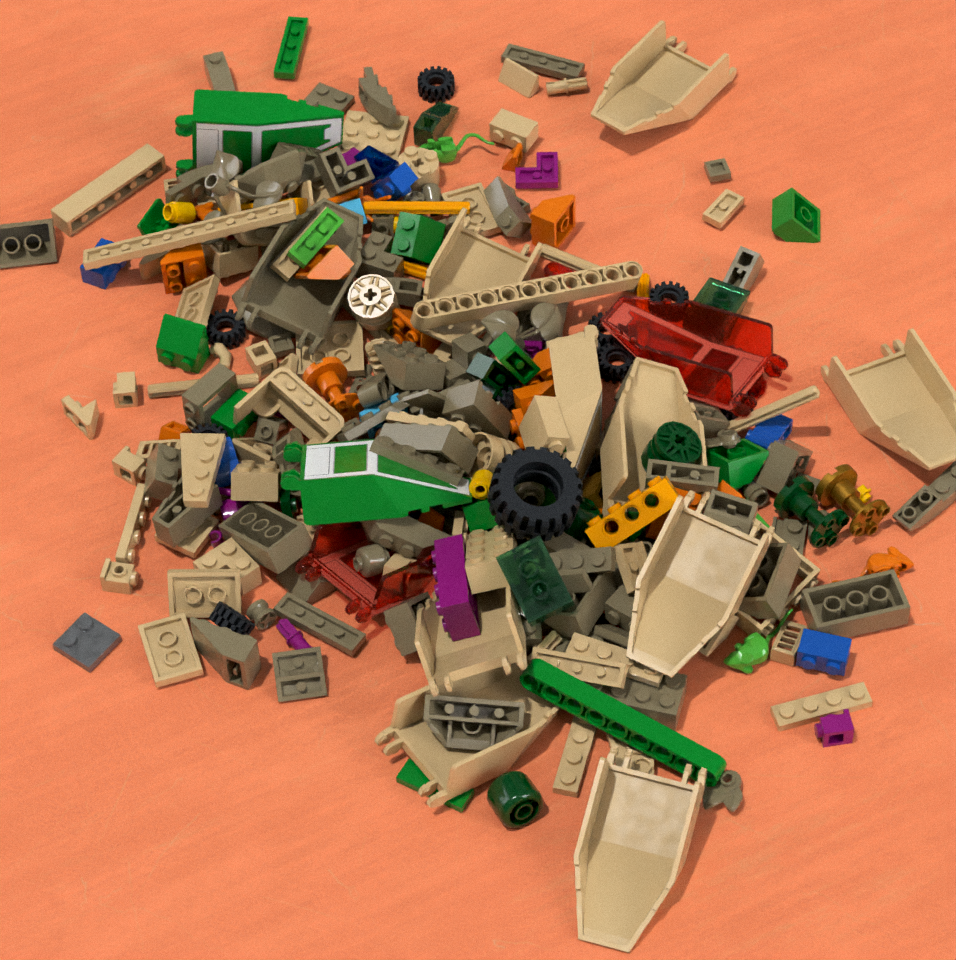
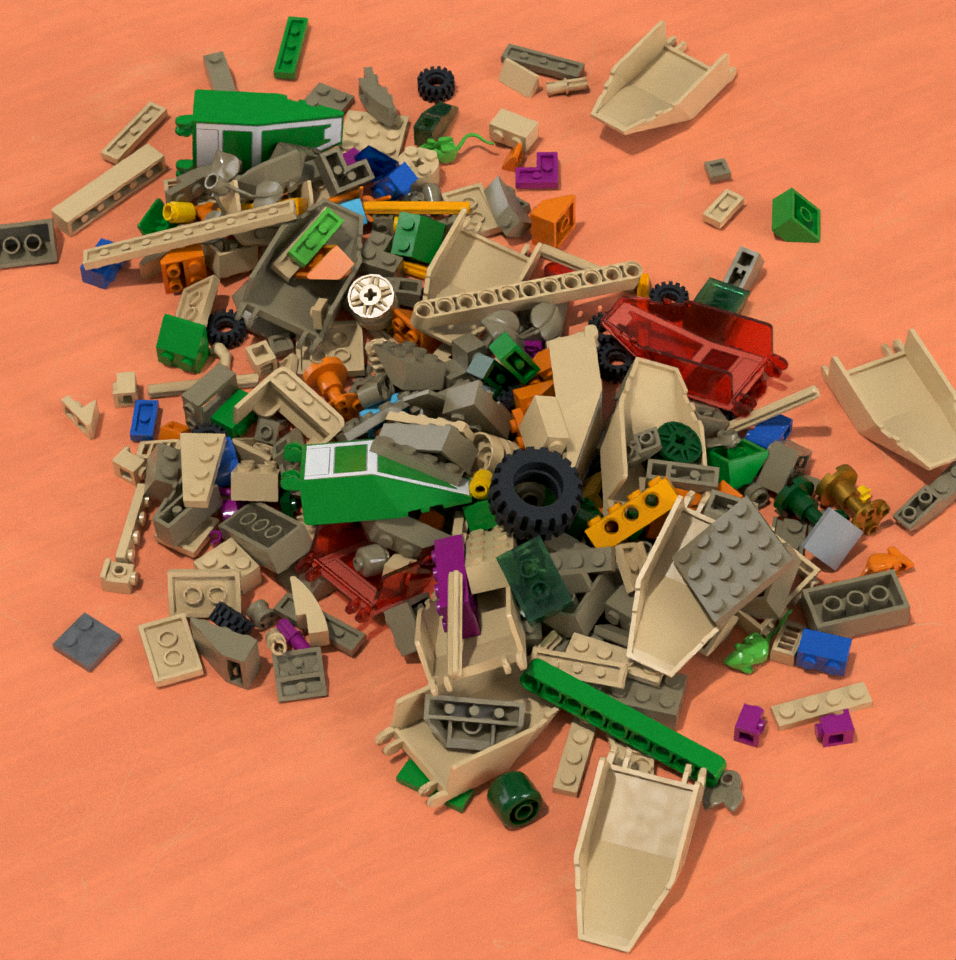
(134, 133): none -> tan plate
(144, 420): none -> blue plate
(275, 641): none -> tan pin
(309, 614): none -> tan slope
(319, 313): none -> tan plate
(454, 624): none -> tan axle
(643, 447): none -> dark tan slope
(733, 560): none -> dark tan plate
(749, 725): none -> magenta brick
(832, 538): none -> light grey slope

